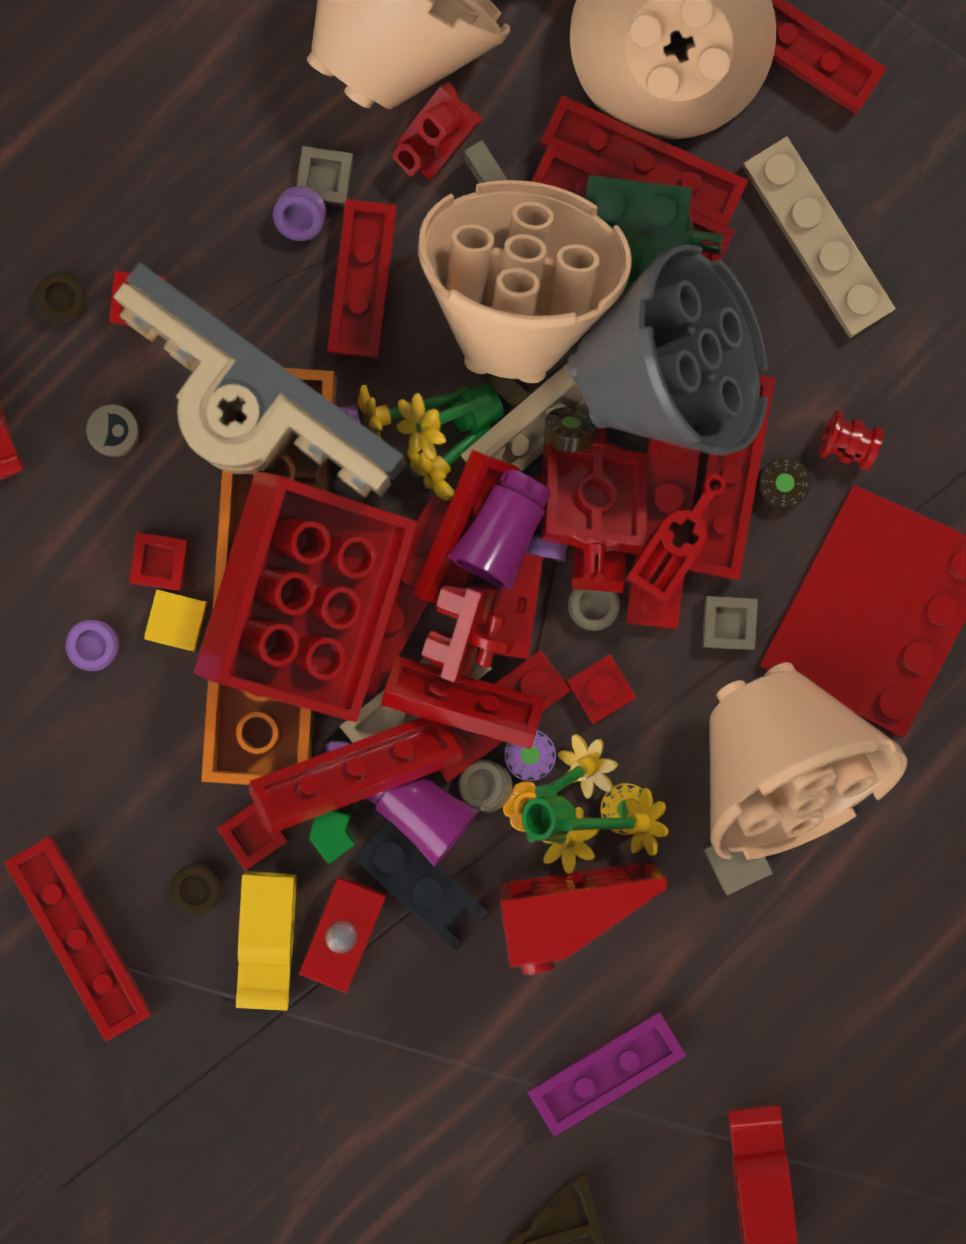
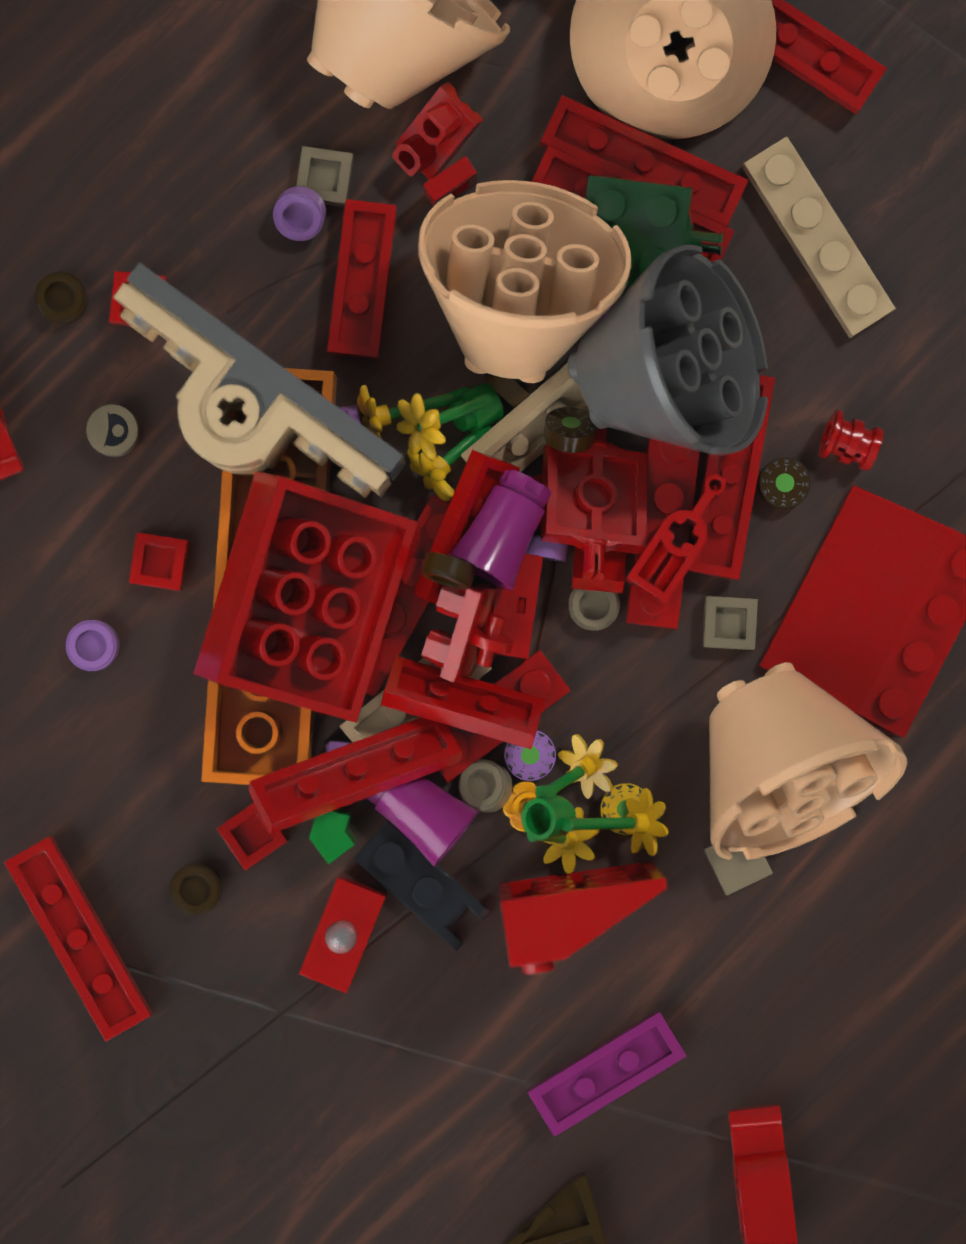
(175, 620): yellow tile -> none
(266, 940): yellow piece -> none
(448, 570): none -> dark brown tile
(452, 181): none -> red tile
(483, 164): dark tan tile -> none
(601, 689): red plate -> none

